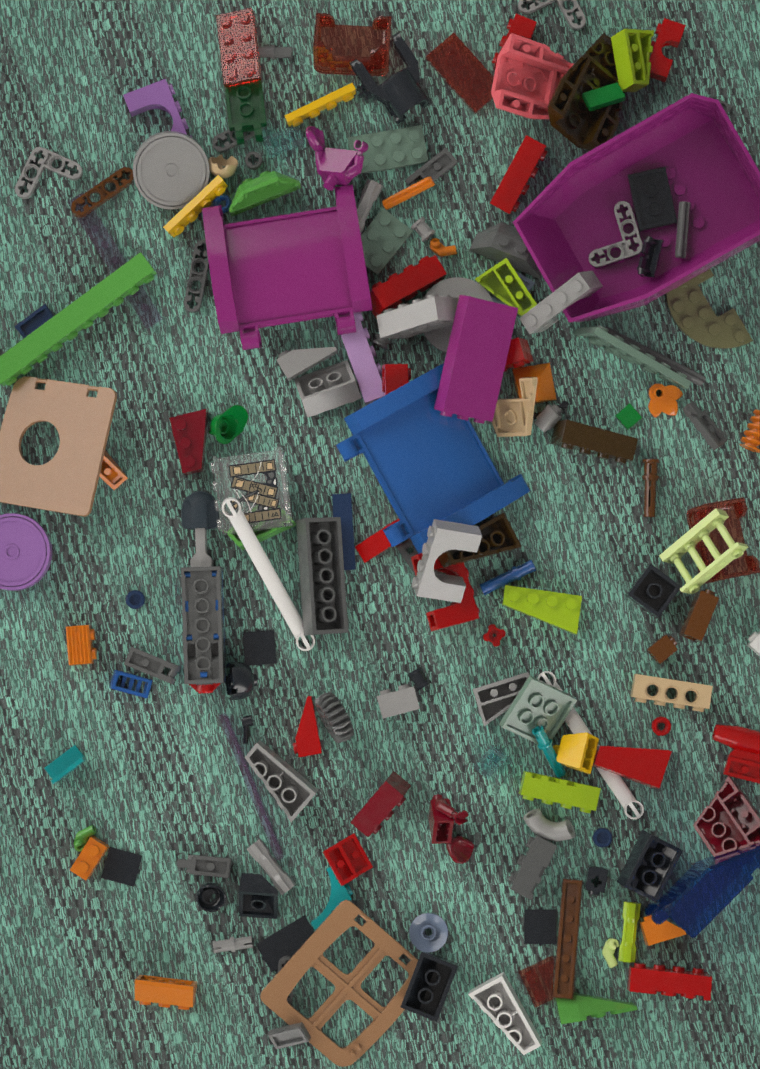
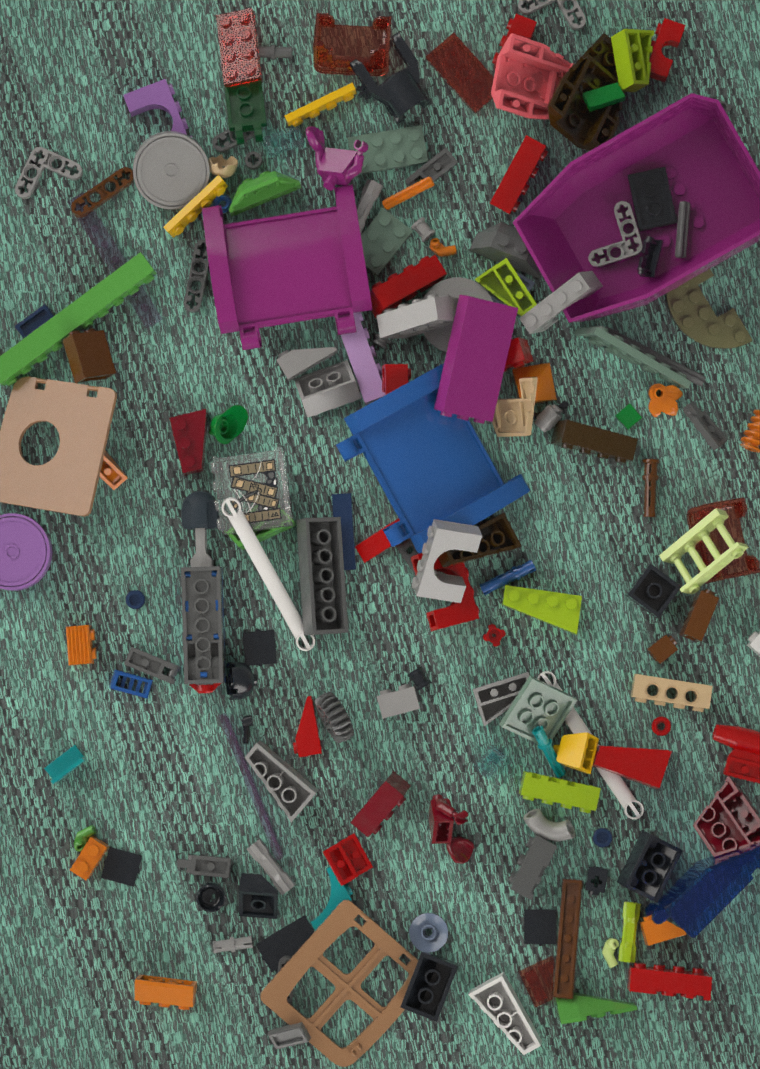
(89, 355): none -> reddish brown brick

